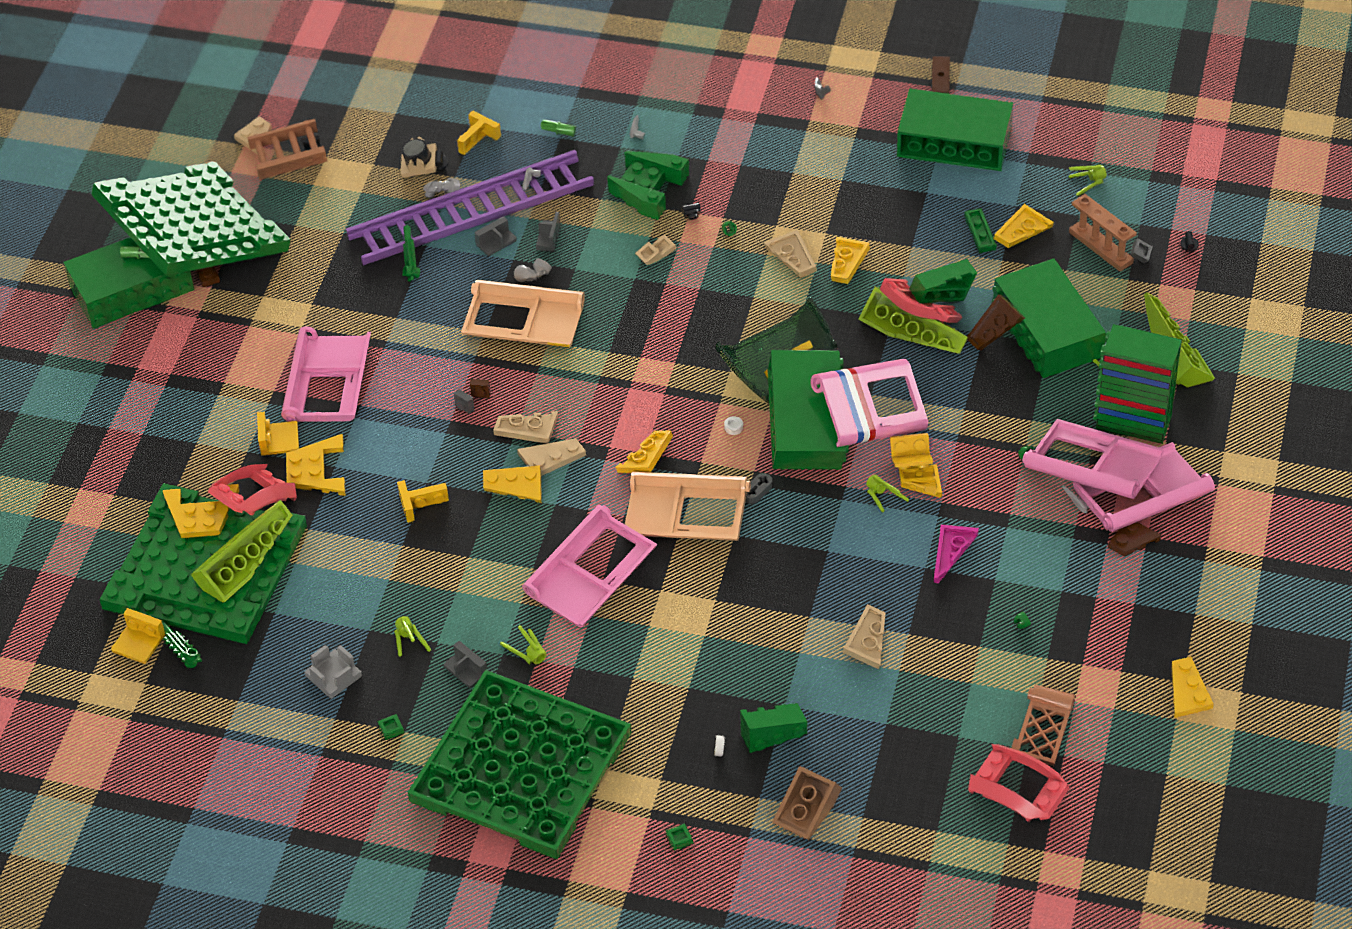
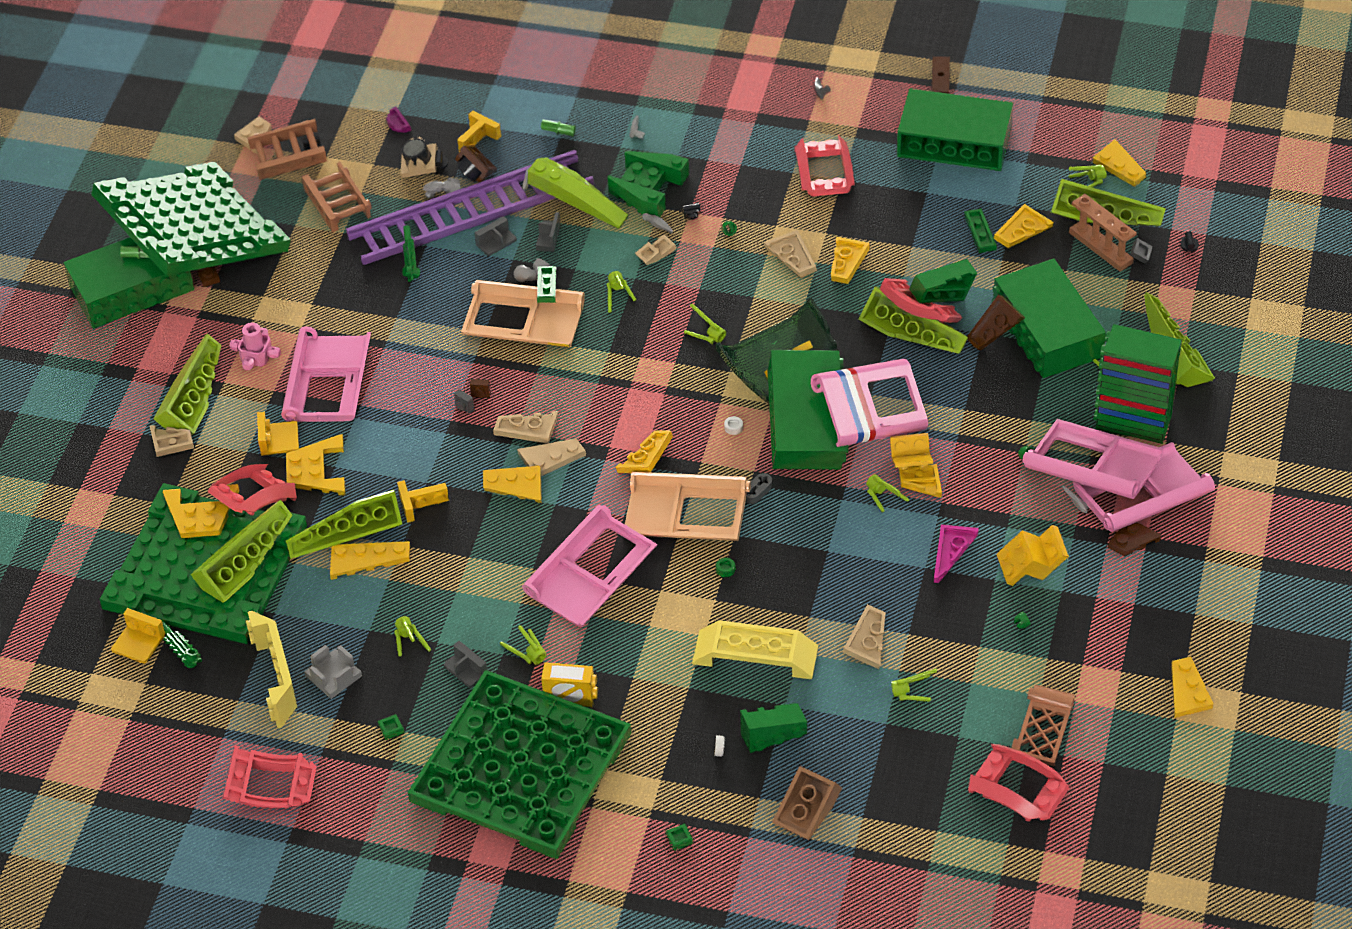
(171, 440): none -> tan wing
(190, 391): none -> lime wedge
(240, 769): none -> coral wedge
(254, 346): none -> bright pink piece
(265, 635): none -> light yellow slope
(325, 208): none -> nougat fence
(349, 523): none -> lime wedge
(362, 556): none -> yellow wing
(396, 121): none -> magenta tile
(474, 164): none -> reddish brown piece
(546, 284): none -> tile
(570, 682): none -> yellow brick
(574, 190): none -> lime wedge
(617, 282): none -> lime plant
(657, 222): none -> light grey bar
(714, 331): none -> lime plant
(725, 567): none -> green tile
(756, 645): none -> light yellow slope
(821, 149): none -> coral wedge
(901, 686): none -> lime plant
(1032, 555): none -> yellow bracket
(1120, 163): none -> yellow wing
(1124, 208): none -> lime wedge

